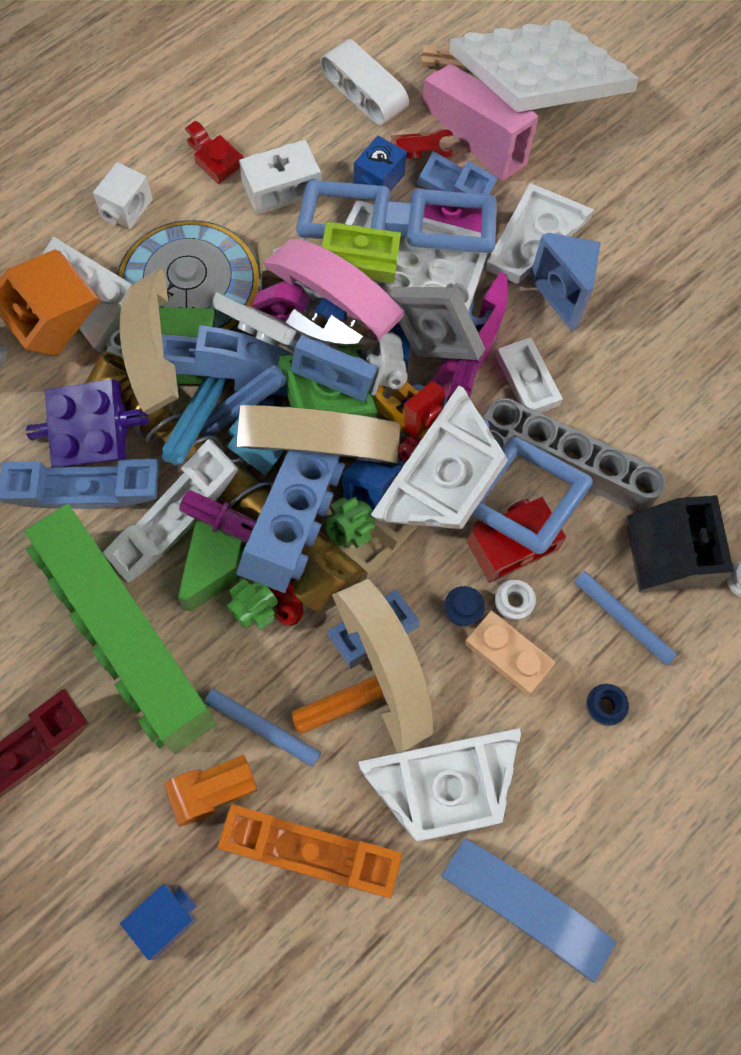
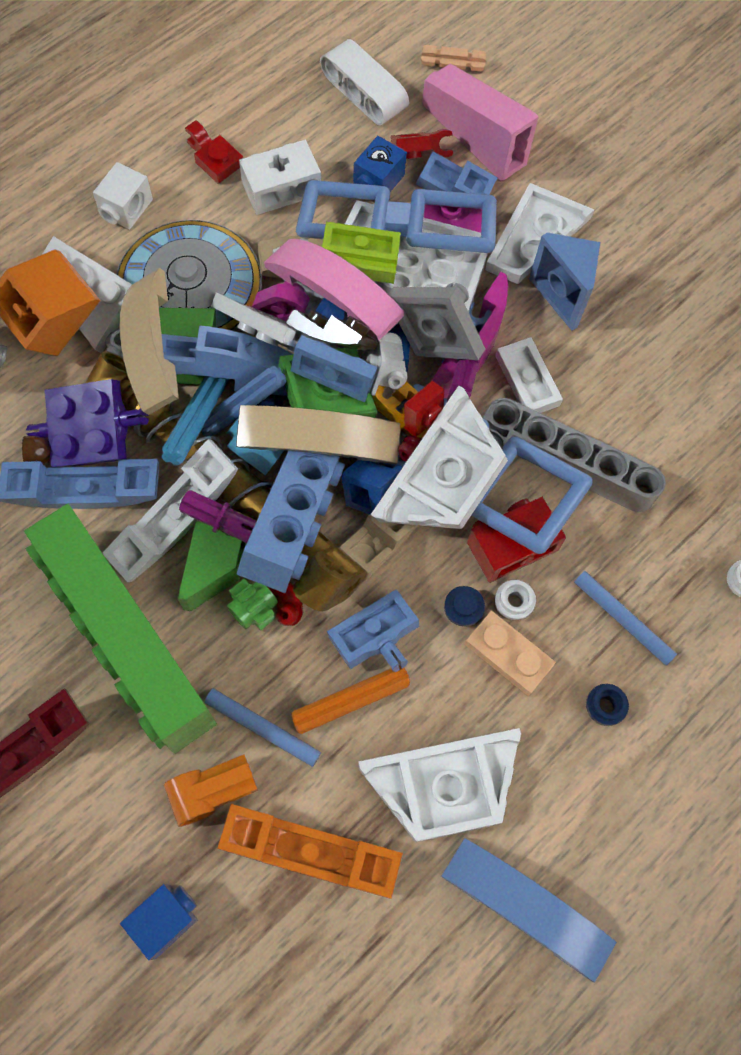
(35, 449): none -> reddish brown hinge
(350, 522): bright green gear -> none
(393, 661): tan slope -> none
(542, 65): white plate -> none
(679, 545): black slope -> none

